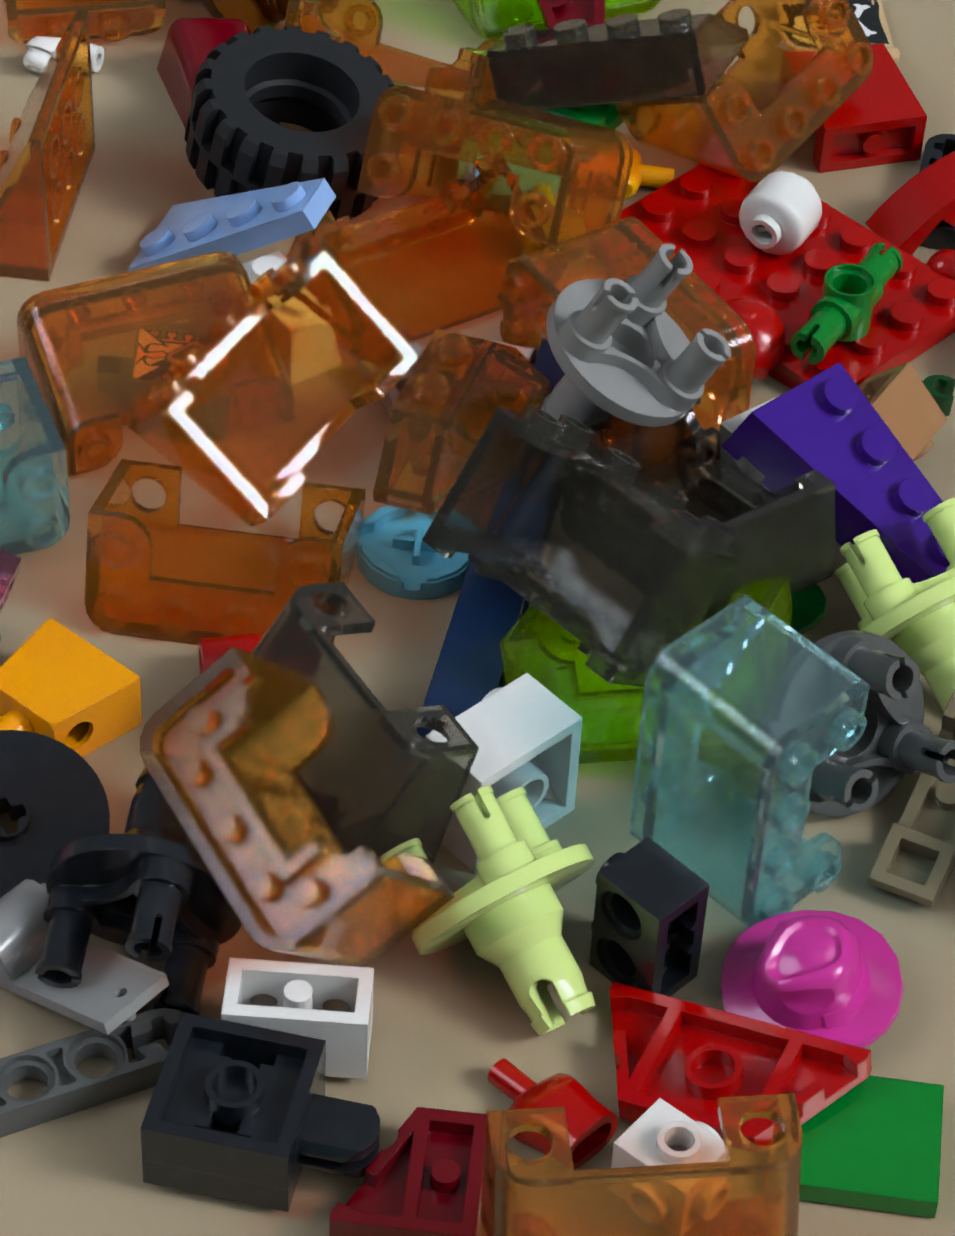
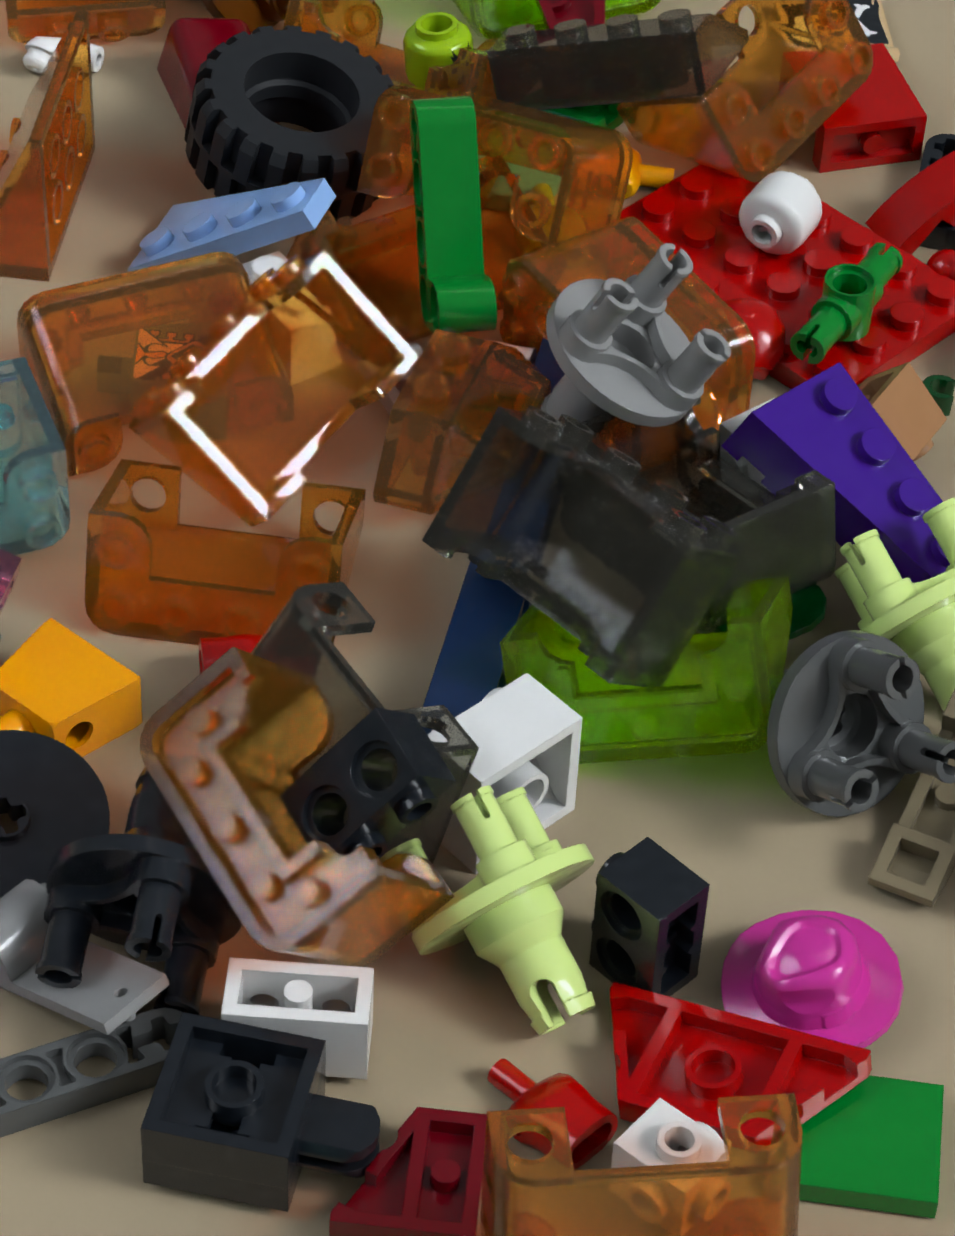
(359, 778): none -> black brick
(400, 562): medium azure tile -> none
(433, 42): none -> lime head
(448, 217): none -> green beam
(731, 754): clear light blue windscreen -> none

